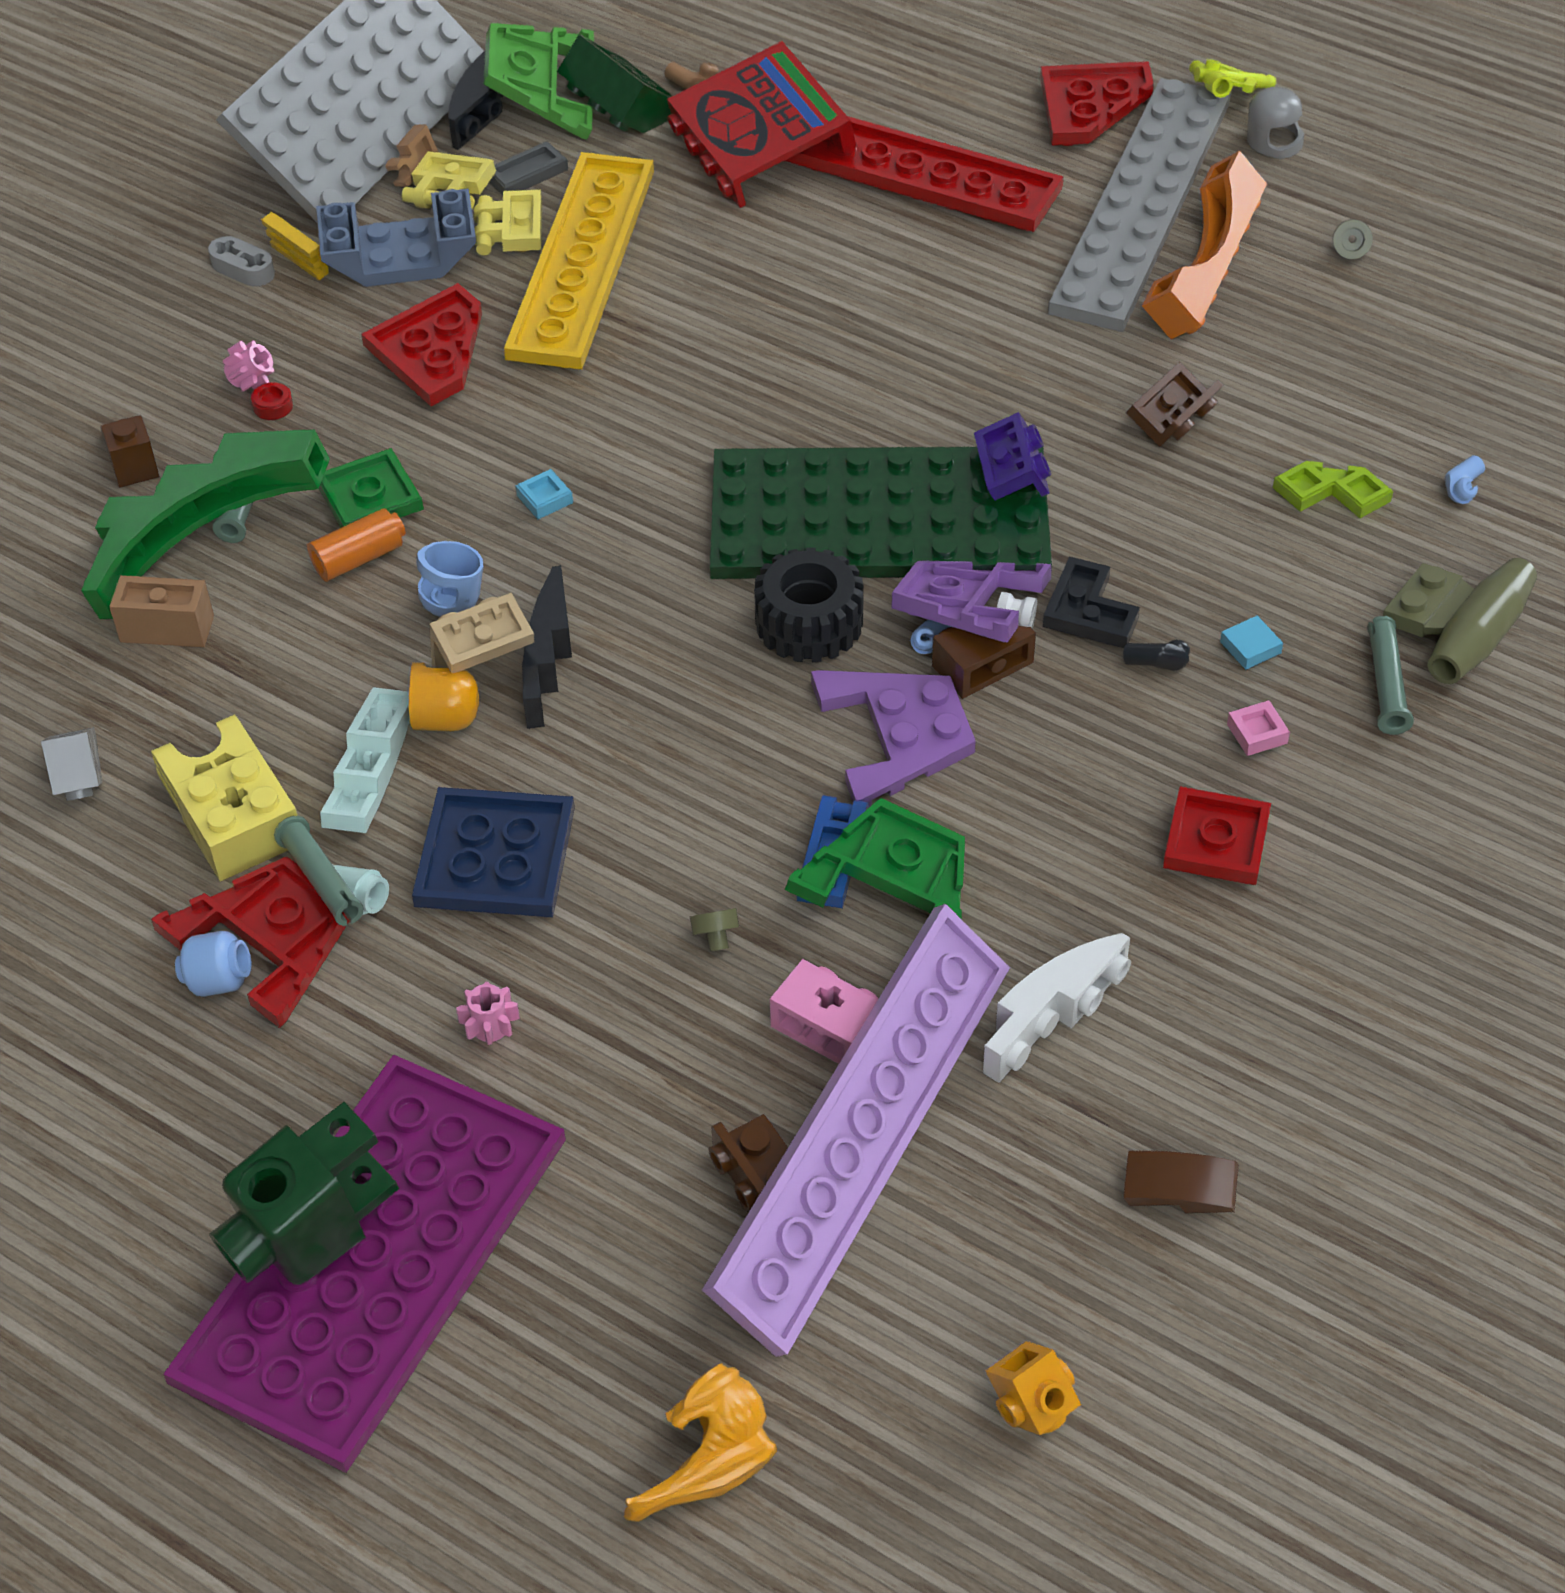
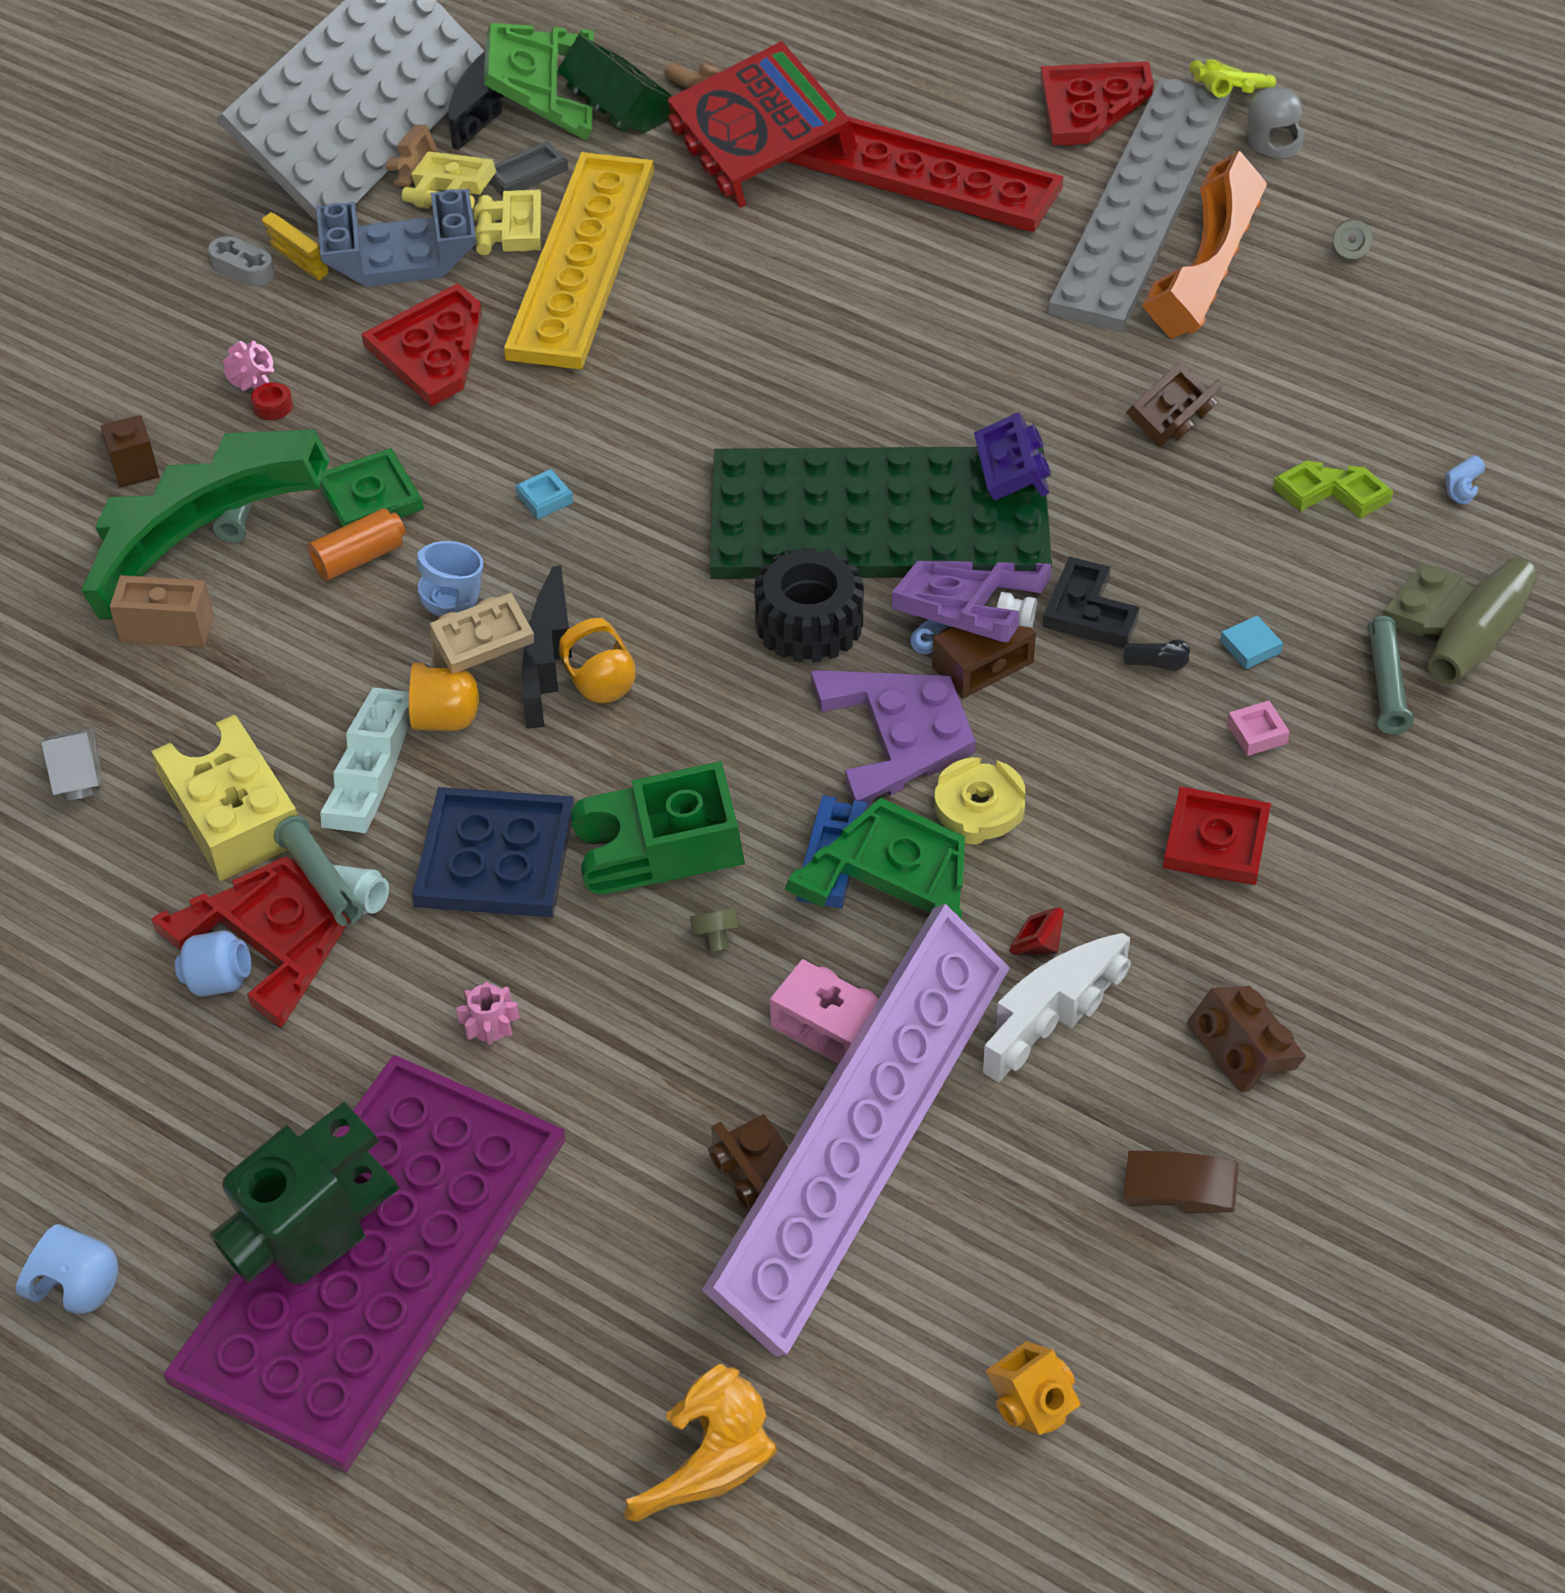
(74, 1260): none -> light blue helmet
(606, 674): none -> light orange helmet
(659, 830): none -> green brick
(979, 820): none -> light yellow plate
(1039, 933): none -> red slope
(1244, 1035): none -> reddish brown bracket

